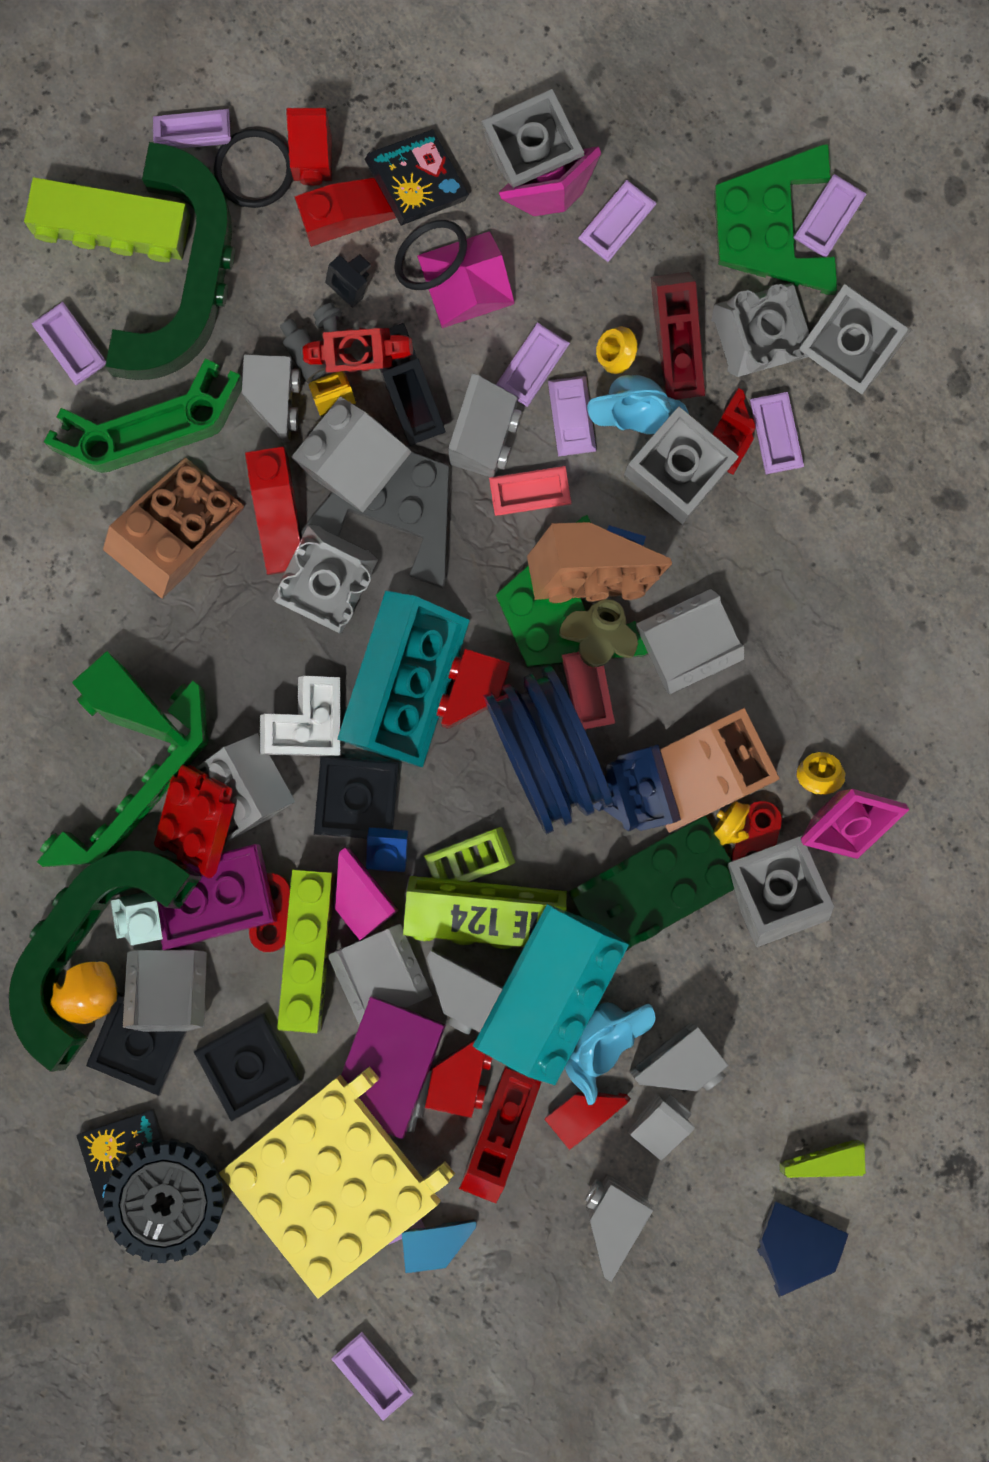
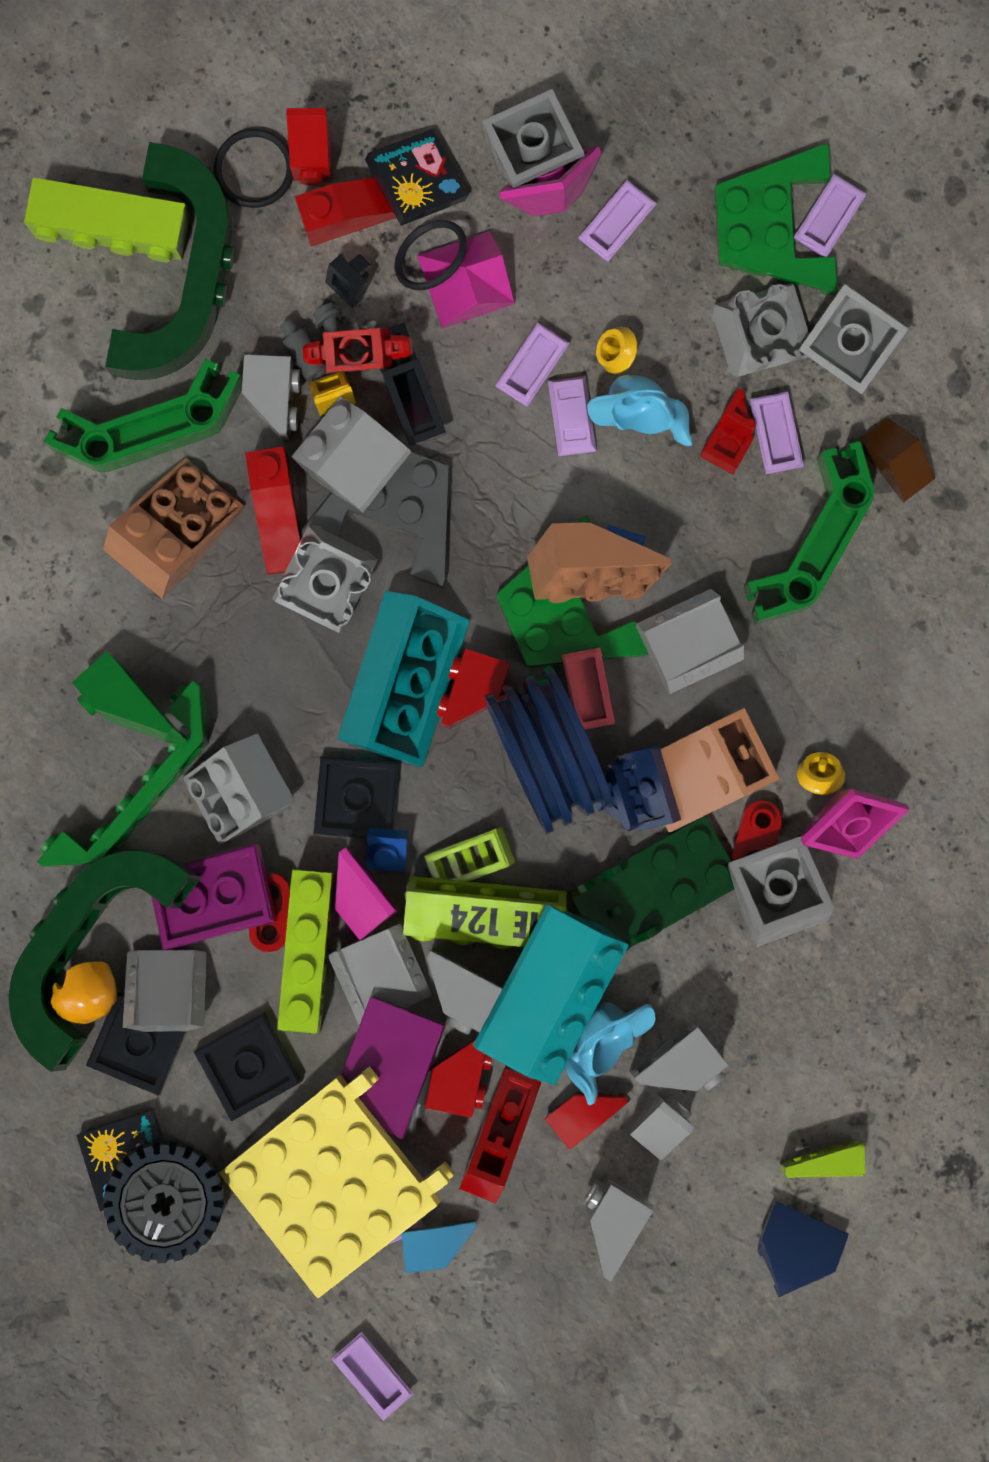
(69, 343): lavender tile -> none
(136, 918): light aqua brick -> none
(192, 129): lavender tile -> none
(195, 819): red plate -> none
(313, 729): white plate -> none
(483, 428): light grey slope -> none
(530, 491): coral tile -> none
(598, 637): olive plate -> none
(678, 334): dark red slope -> none
(680, 465): light grey slope -> none
(732, 823): yellow hat -> none
(825, 538): none -> green piece
(898, 458): none -> reddish brown slope

